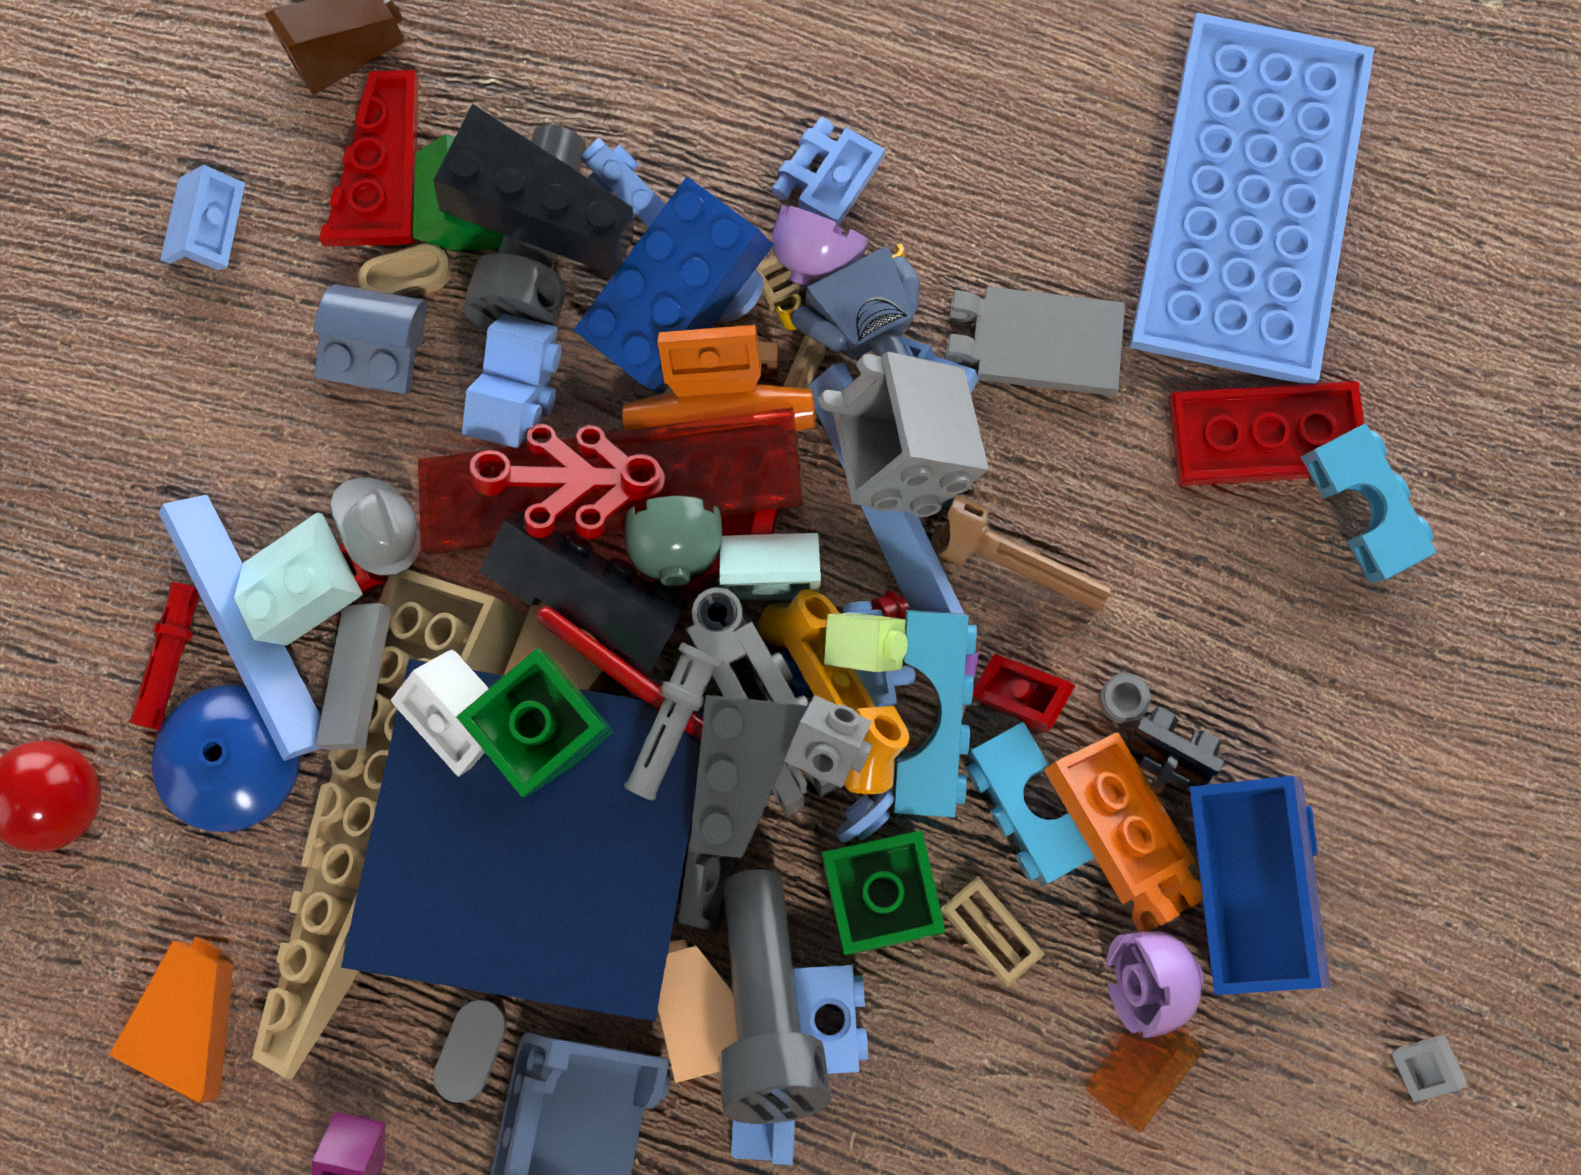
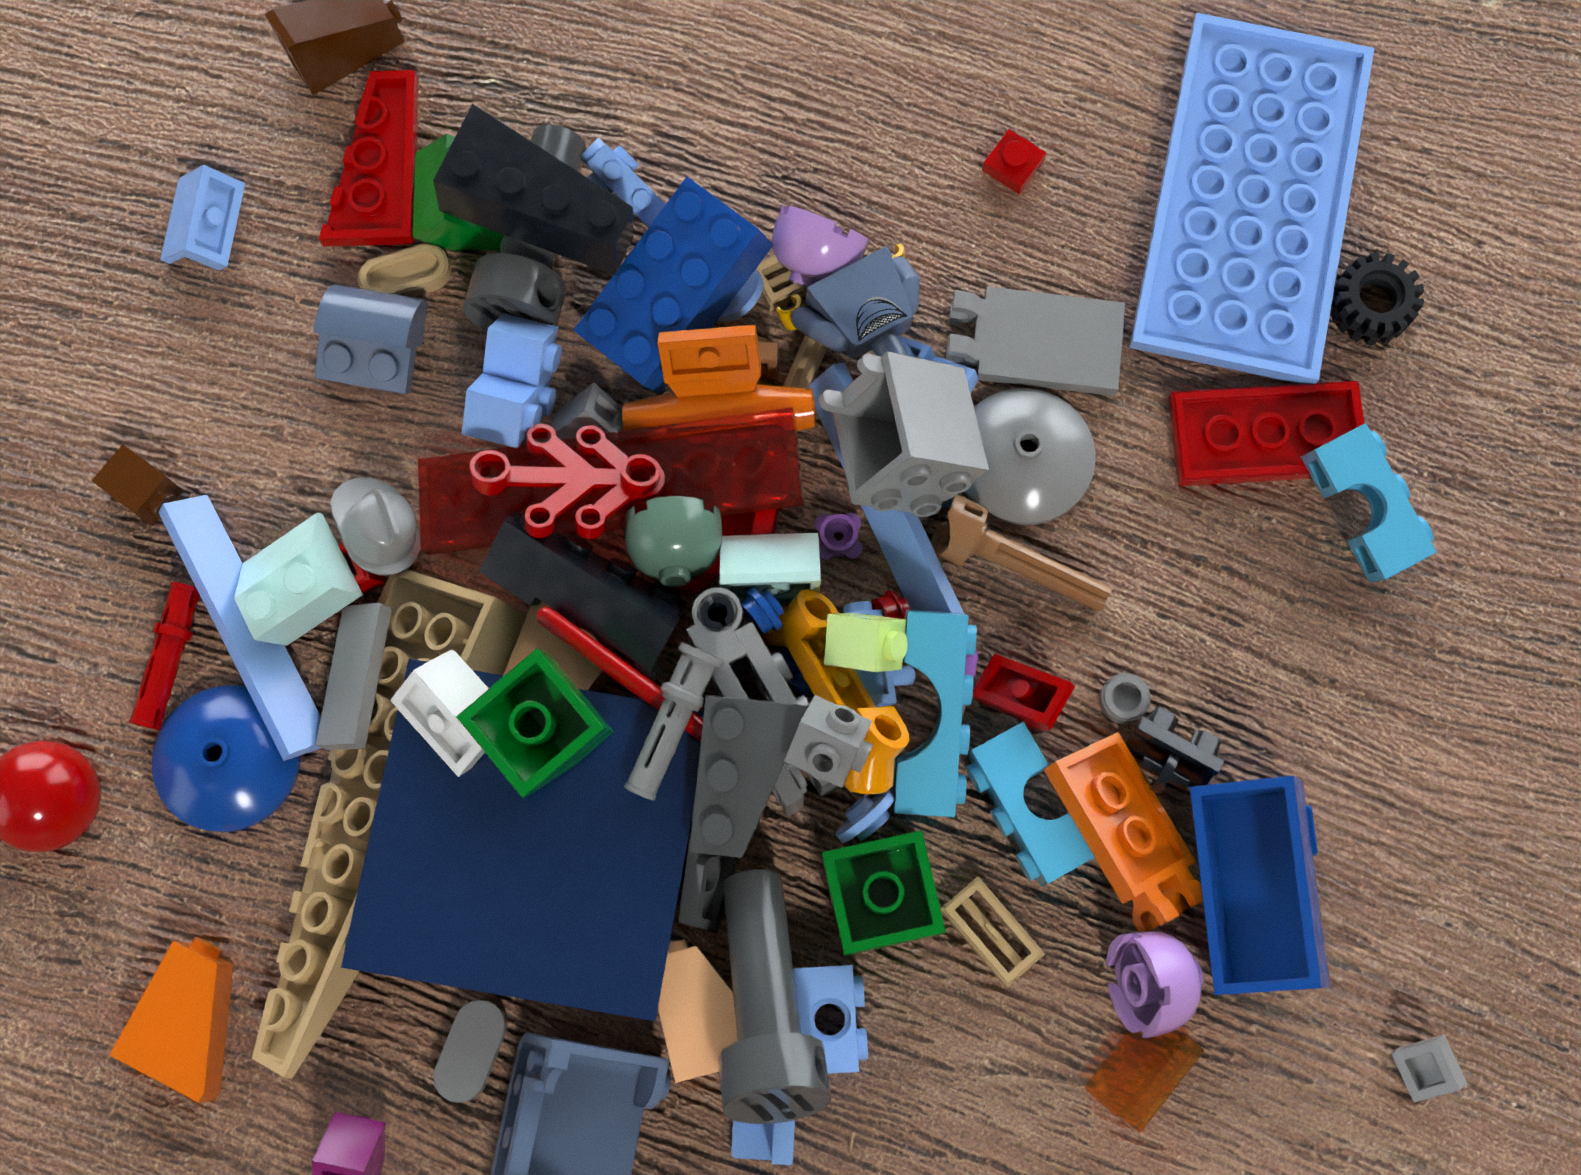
(136, 484): none -> reddish brown brick
(588, 408): none -> light grey panel
(762, 610): none -> blue plate
(839, 178): light blue plate -> none
(848, 526): none -> medium lavender plate
(1014, 161): none -> red plate
(1035, 484): none -> light grey dish
(1391, 279): none -> black tyre

